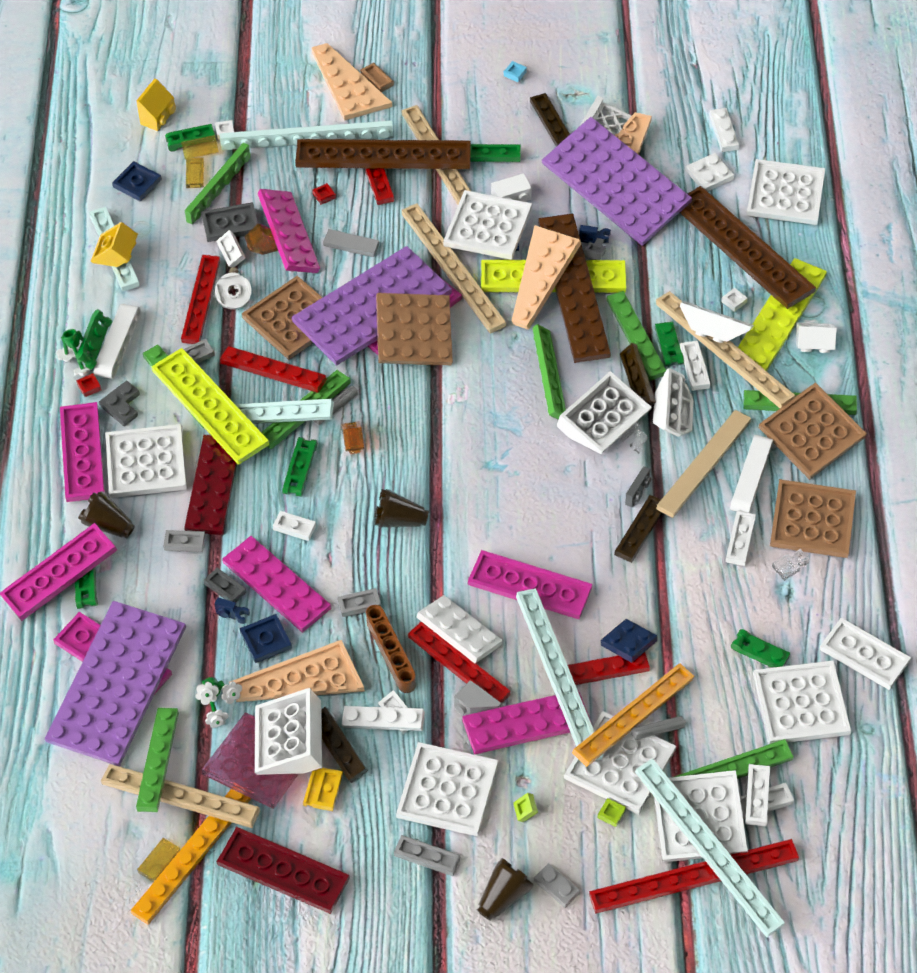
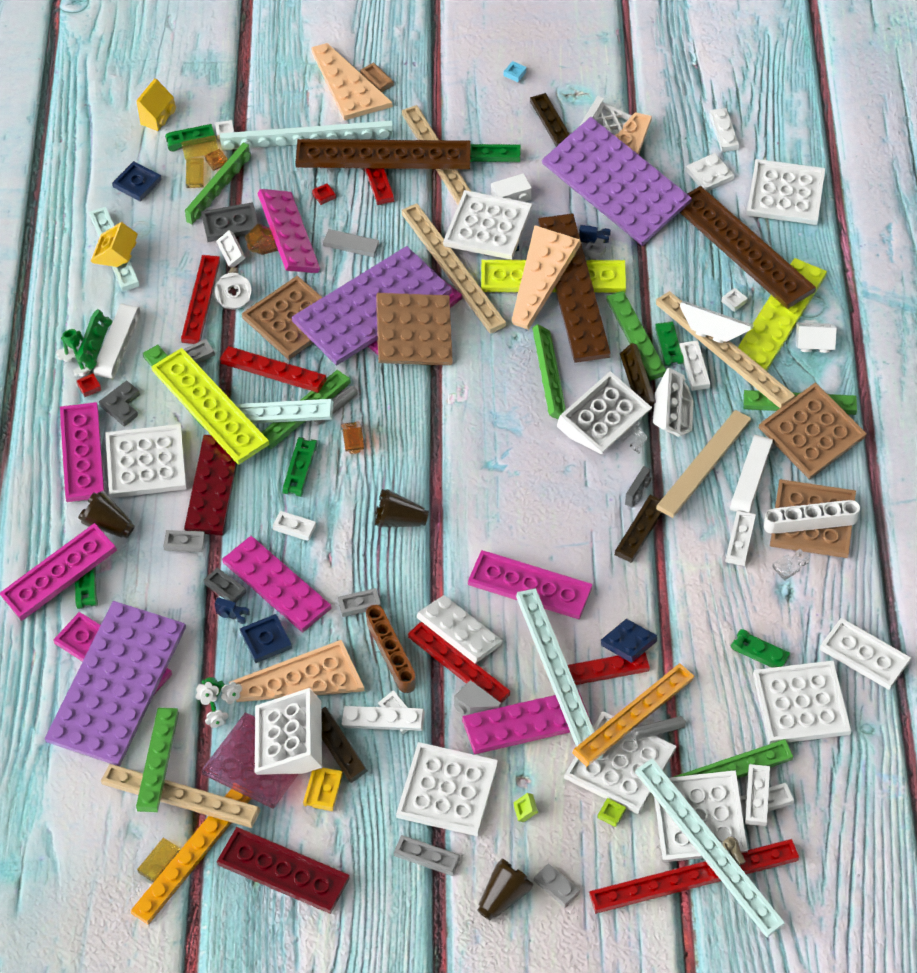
(216, 159): none -> clear orange plate
(732, 845): none -> dark tan arm
(811, 516): none -> white beam

